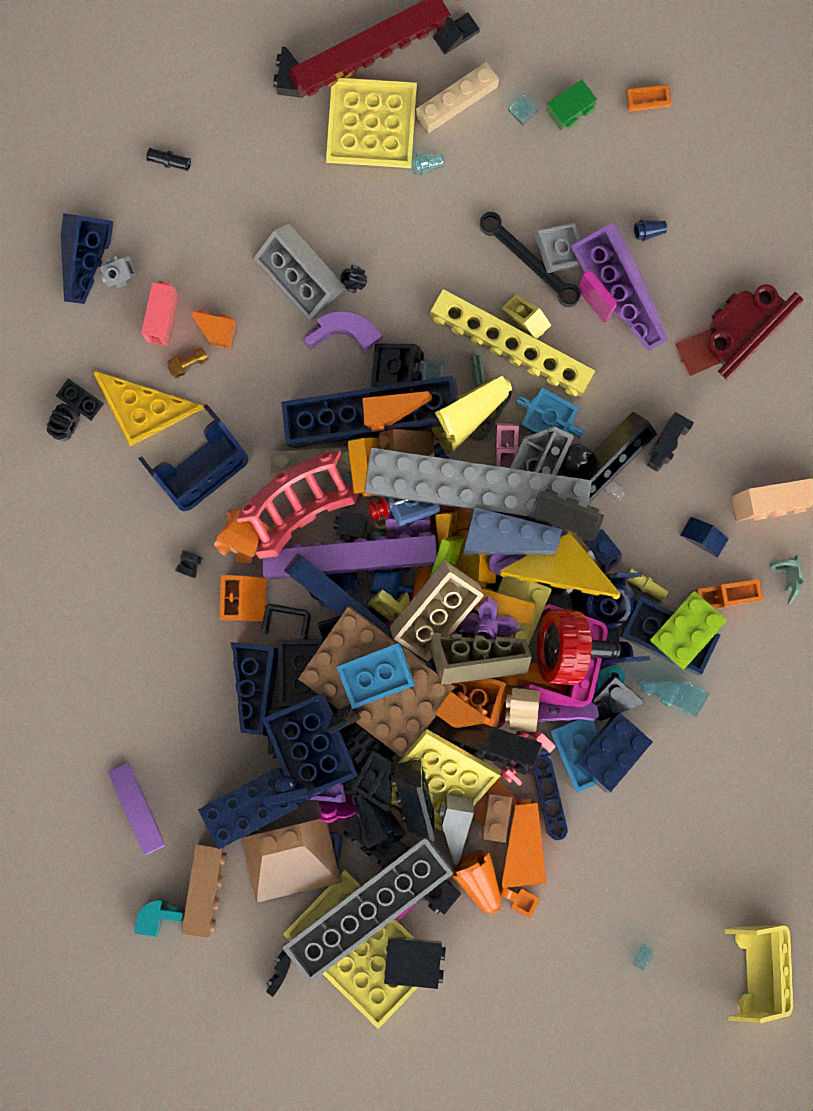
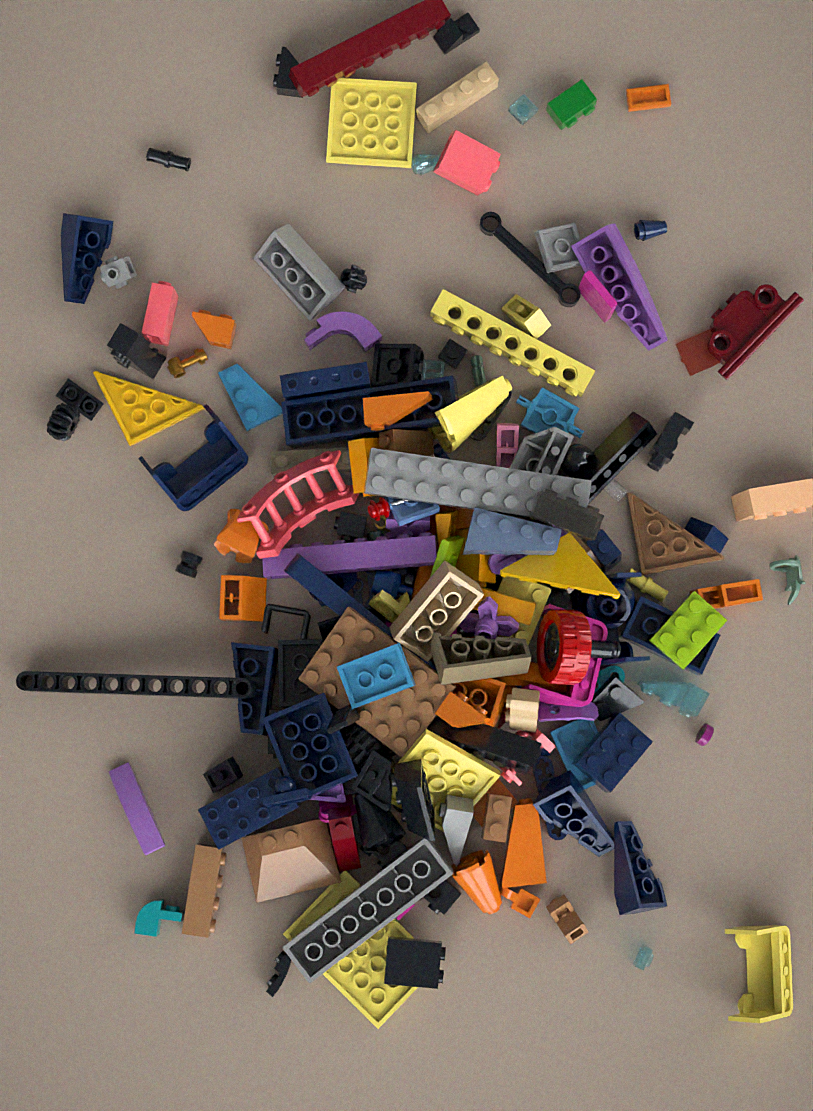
(82, 680): none -> black beam
(133, 350): none -> black wedge
(223, 774): none -> black slope
(249, 398): none -> dark azure wing
(325, 381): none -> dark blue fence
(344, 838): none -> dark red slope
(410, 577): none -> black tile
(452, 353): none -> black plate
(467, 163): none -> coral brick
(566, 919): none -> medium nougat brick
(570, 808): none -> dark blue wedge
(634, 881): none -> dark blue wedge
(663, 543): none -> medium nougat tile
(704, 734): none -> magenta tile

